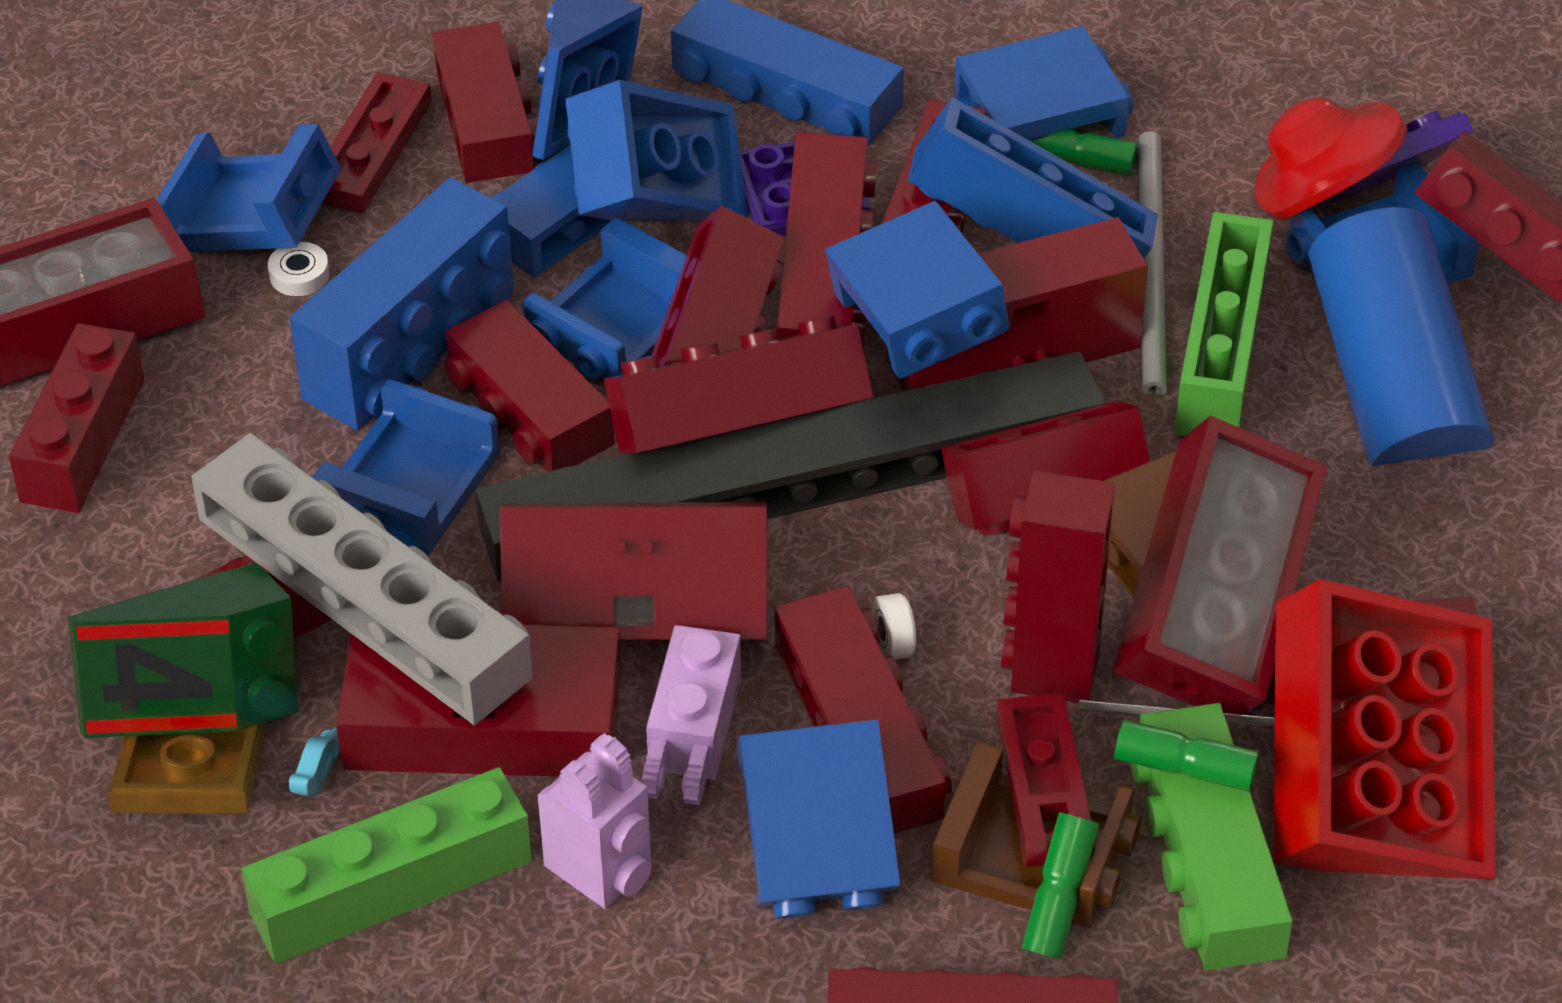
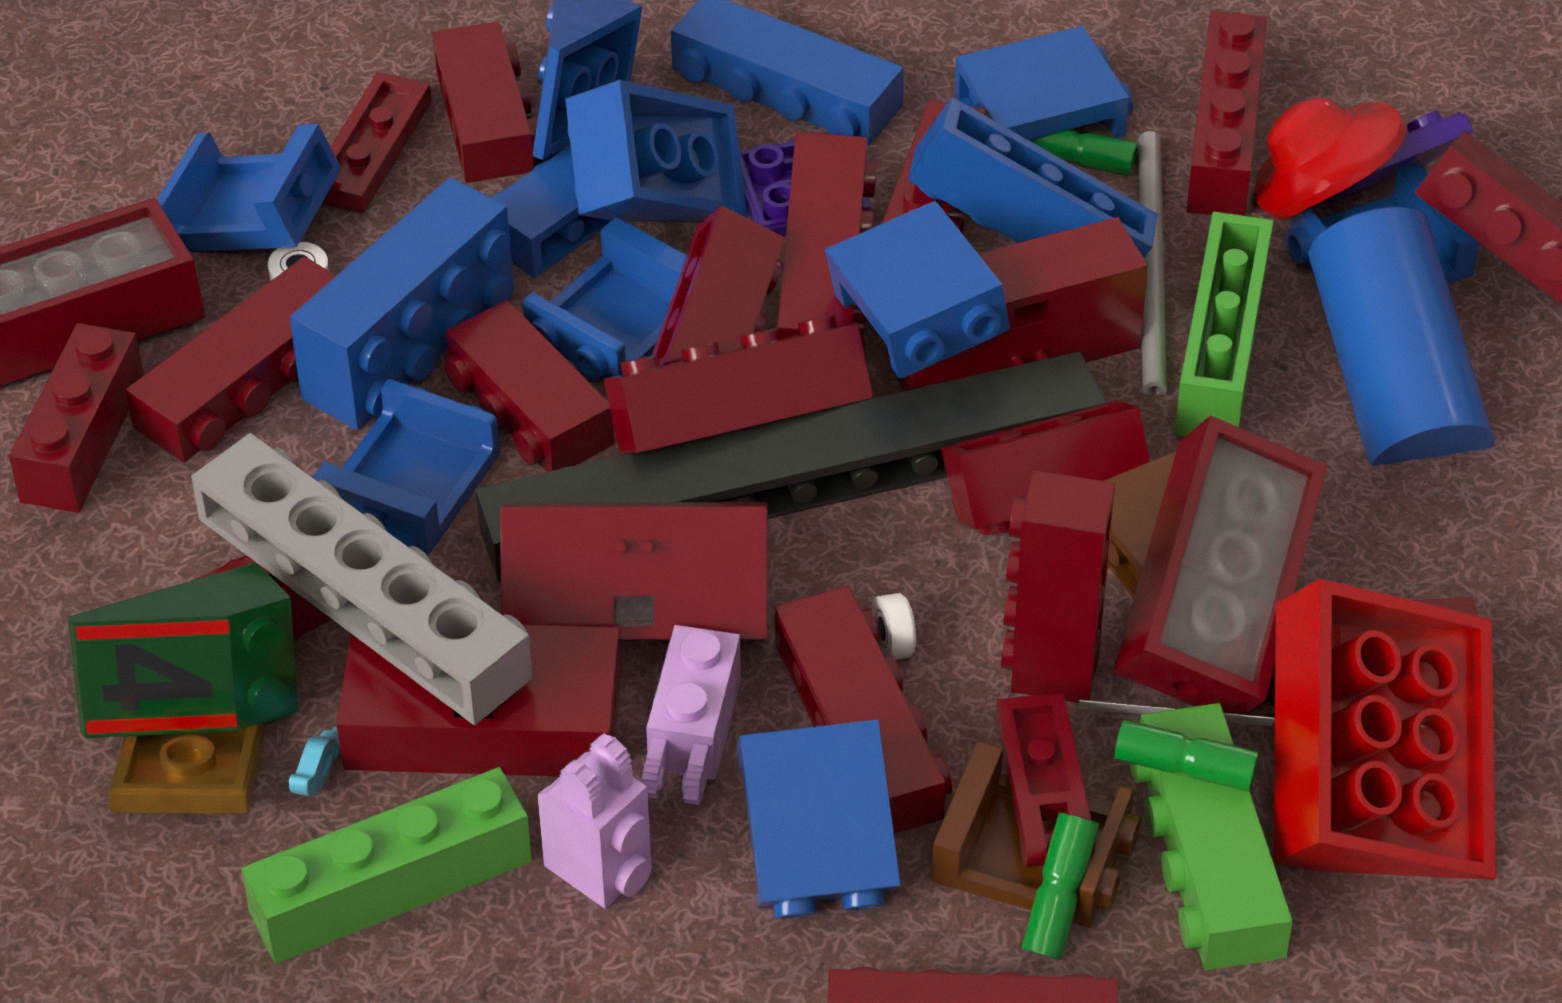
(226, 368): none -> dark red brick
(1227, 114): none -> dark red brick

